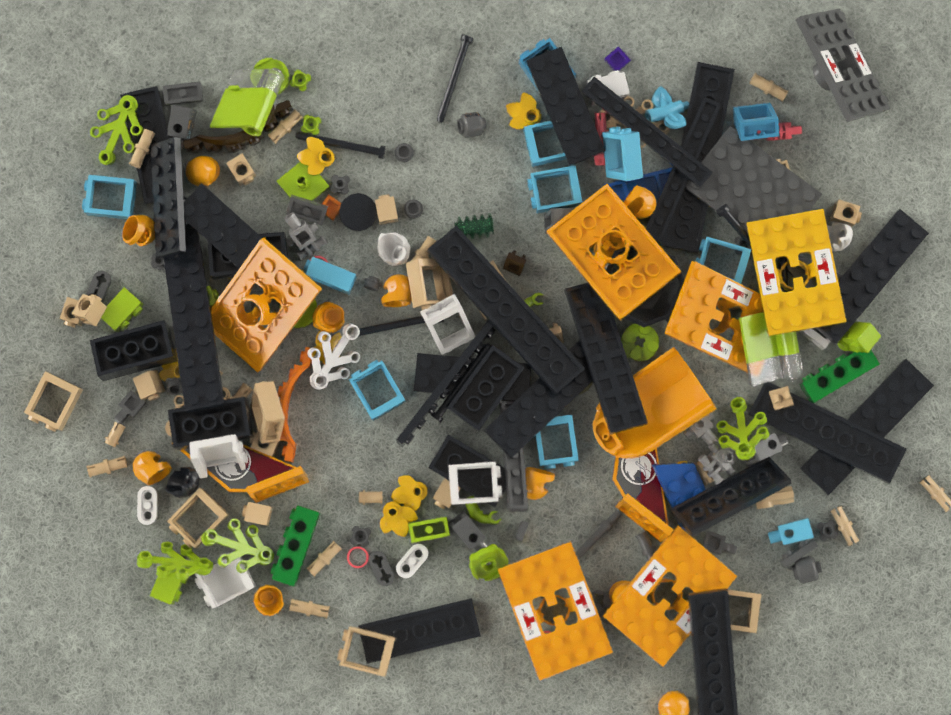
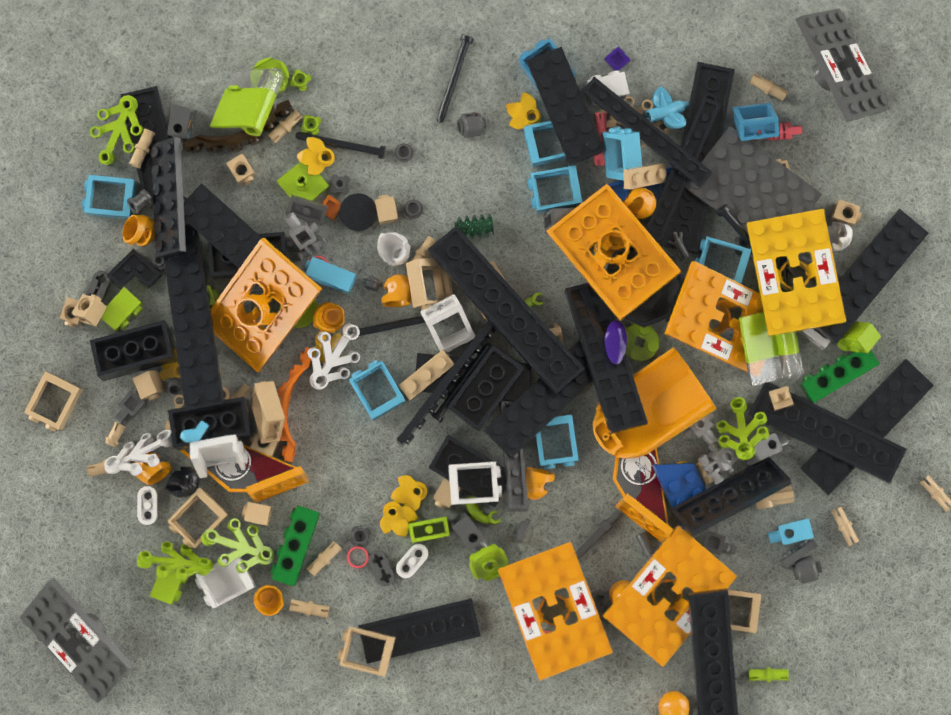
(102, 660): none -> dark grey plate
(133, 266): none -> black plate
(138, 453): none -> white plant
(139, 201): none -> dark grey bush
(183, 93): dark grey plate -> none
(194, 434): none -> medium azure arm
(202, 170): light orange helmet -> none
(370, 497): tan pin -> none
(426, 375): none -> tan plate
(514, 263): dark brown tile -> none
(615, 342): none -> dark purple arm
(644, 175): none -> tan plate
(679, 244): none -> dark grey bar
(768, 674): none -> lime pin
(822, 530): dark grey plate -> none

